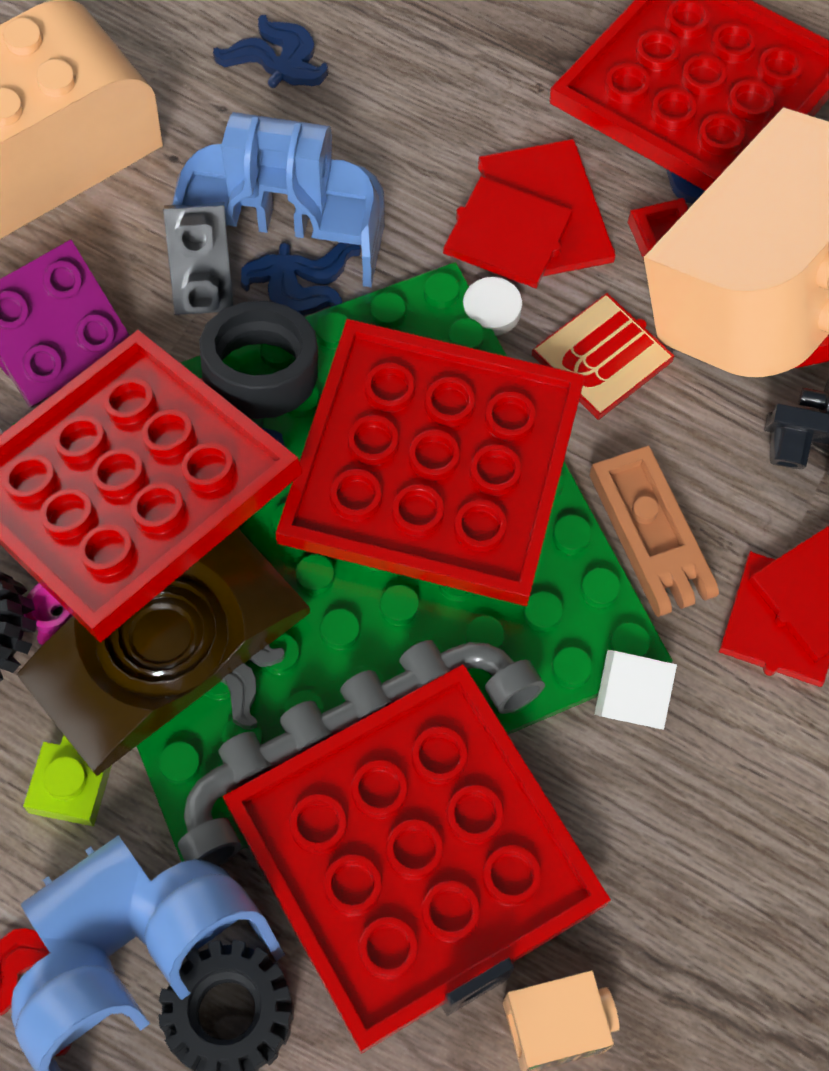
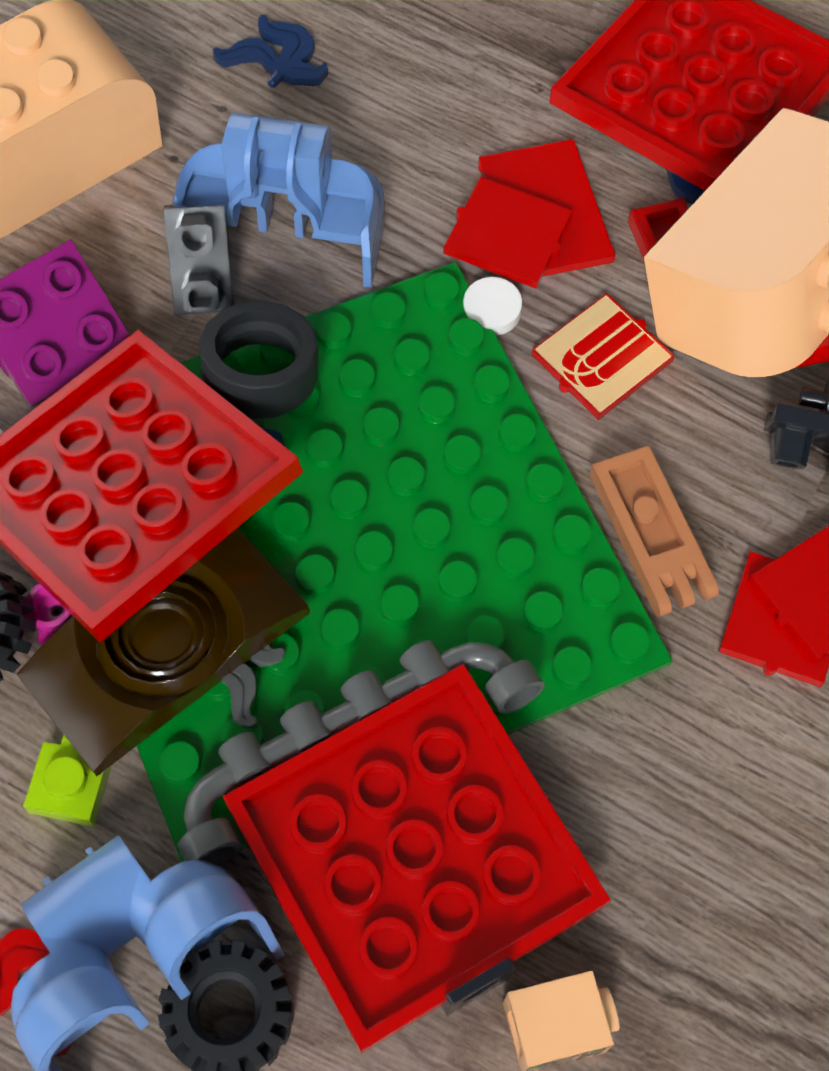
(283, 285): dark blue piece -> none
(433, 462): red plate -> none
(635, 689): white tile -> none

